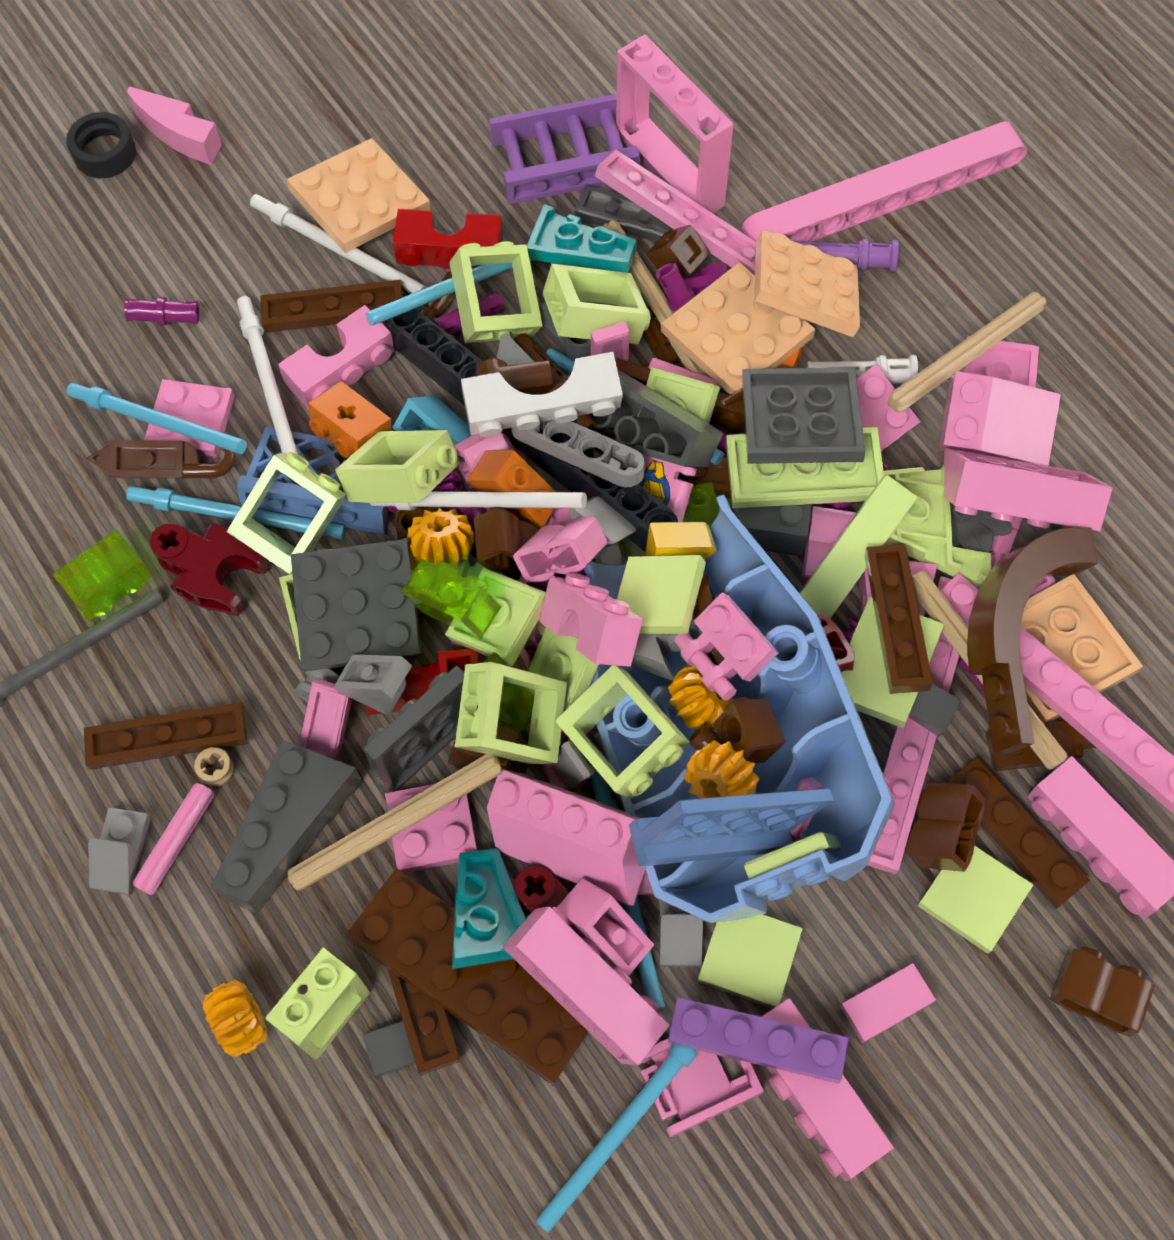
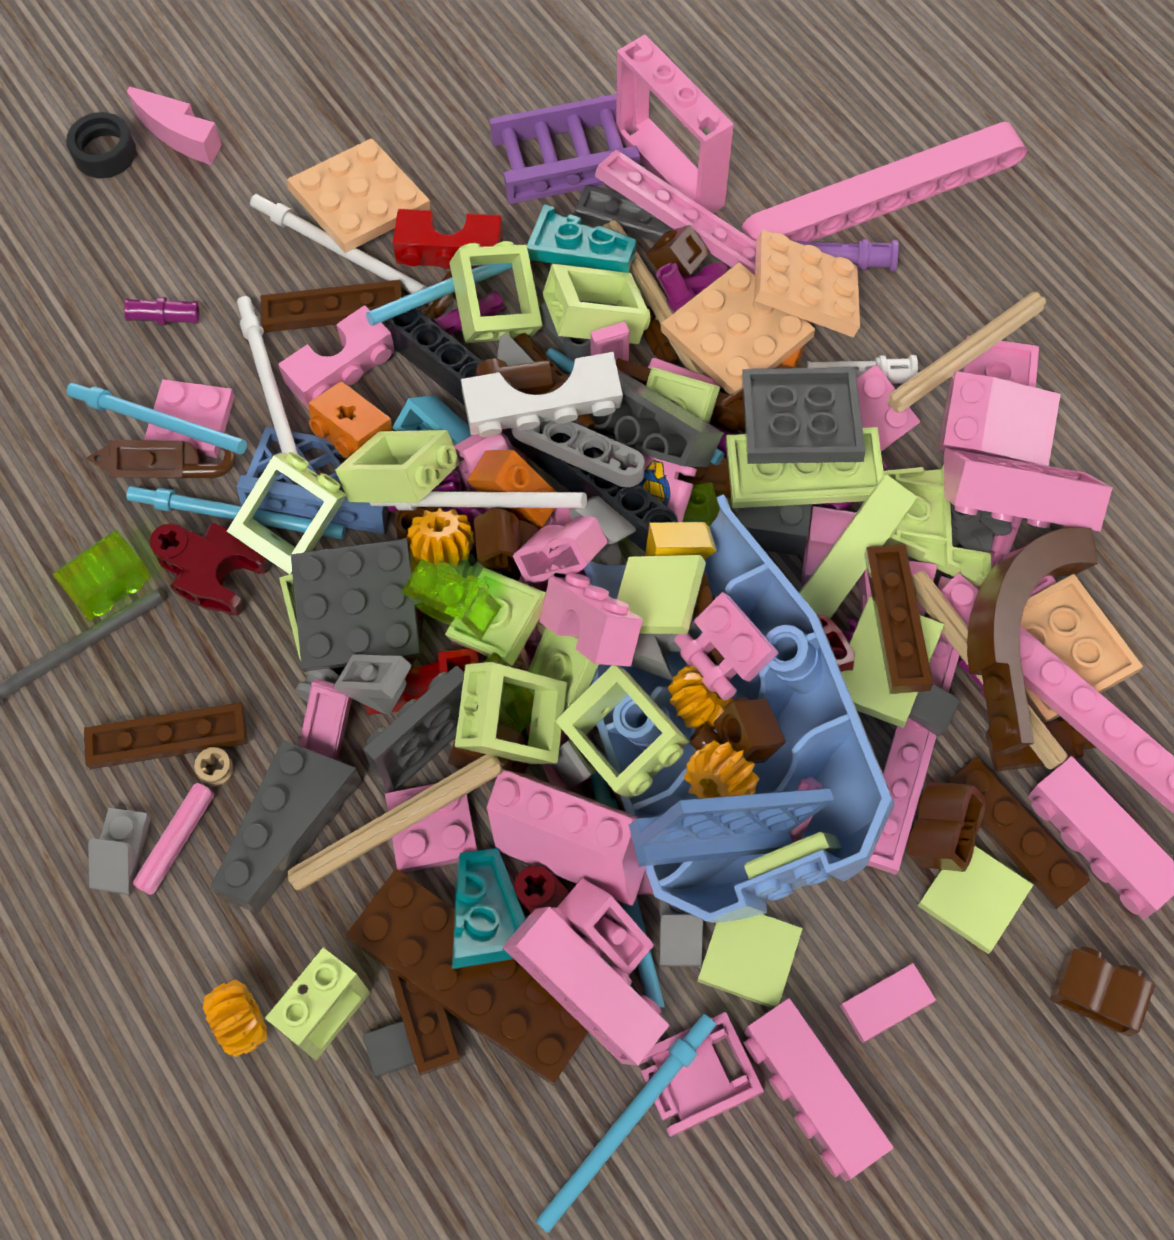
(758, 1040): medium lavender plate -> none

